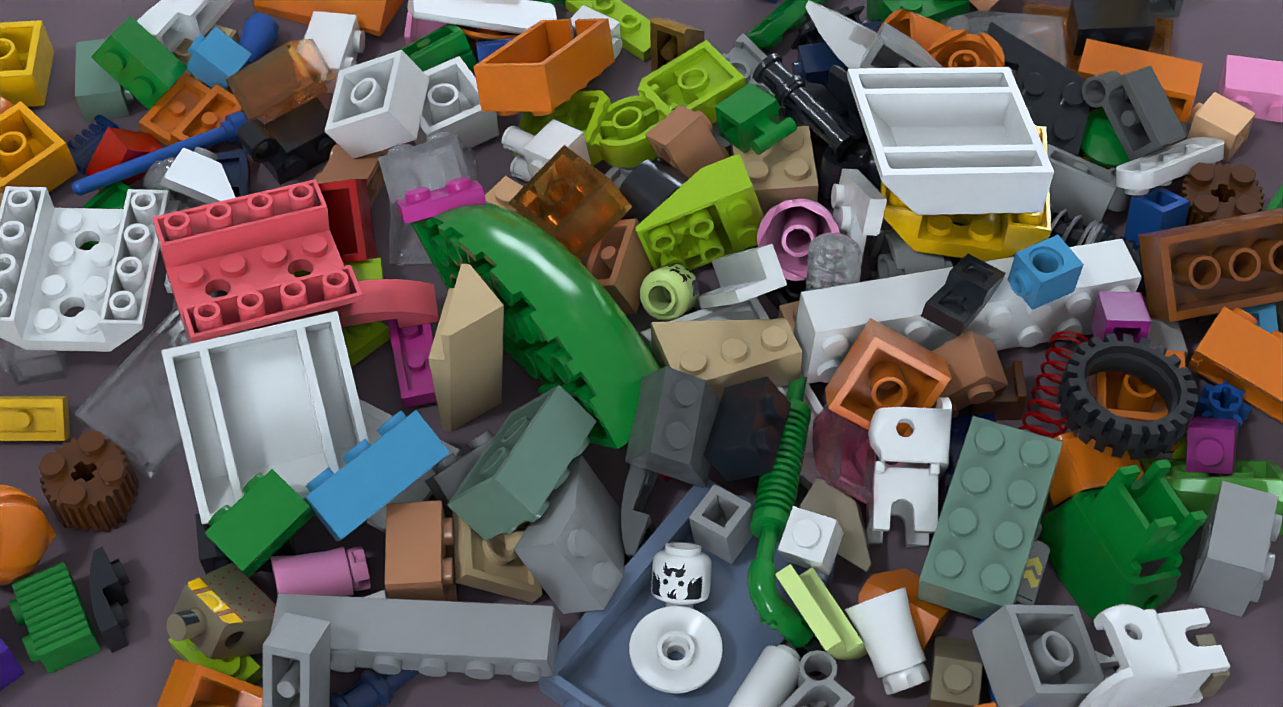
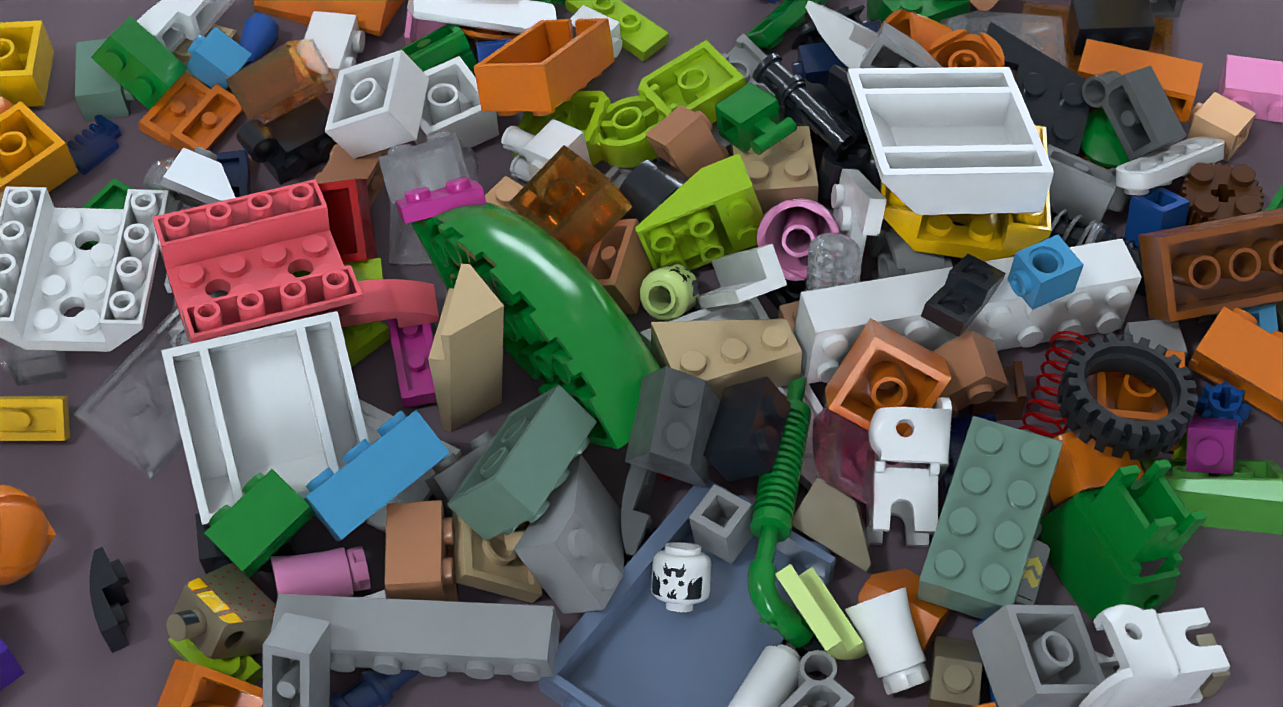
(54, 618): green brick -> none
(89, 483): reddish brown brick -> none
(119, 147): red slope -> none
(226, 132): blue piece -> none
(670, 40): pearl gold slope -> none
(671, 631): white dish -> none
(811, 540): white brick -> none
(1121, 315): magenta brick -> none
(1235, 549): light grey brick -> none

